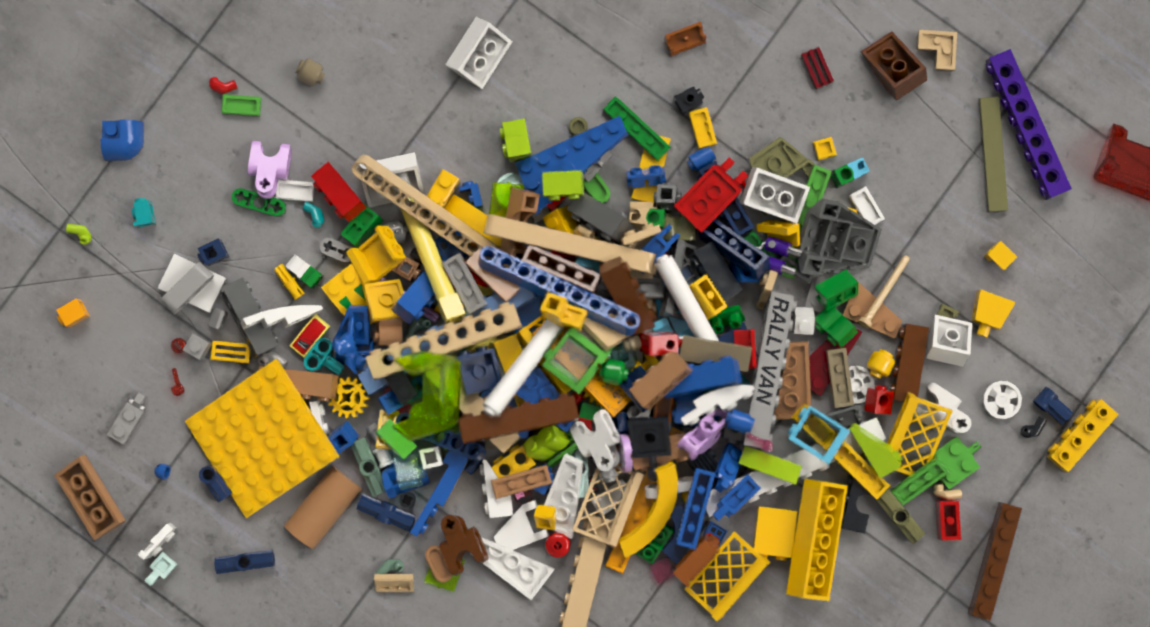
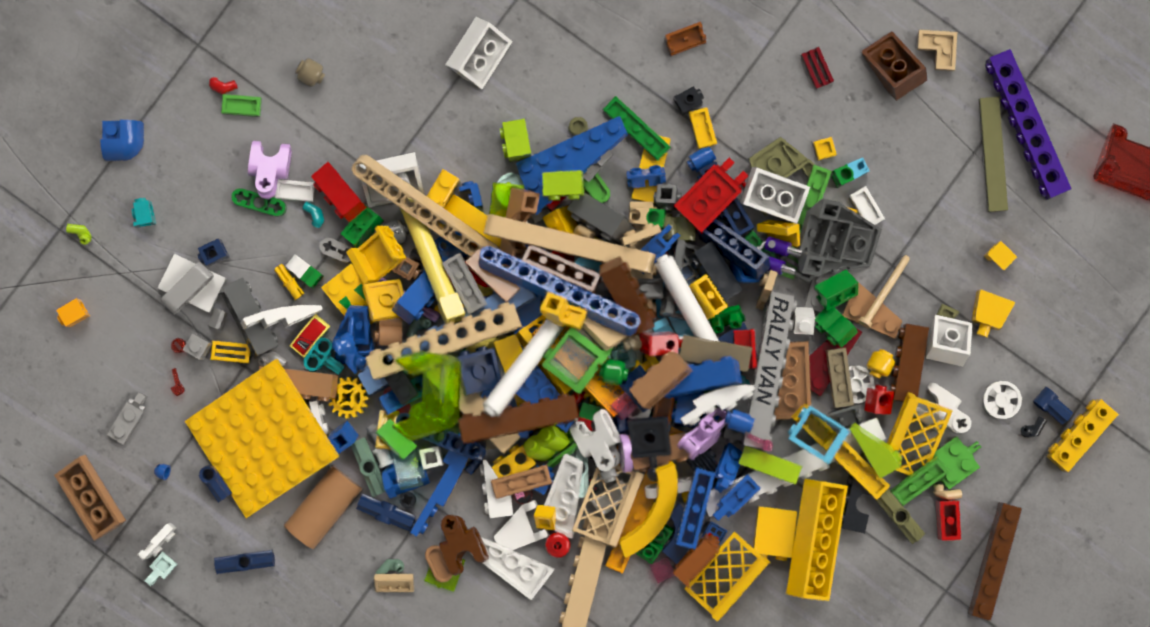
(623, 406): none -> clear pink plate

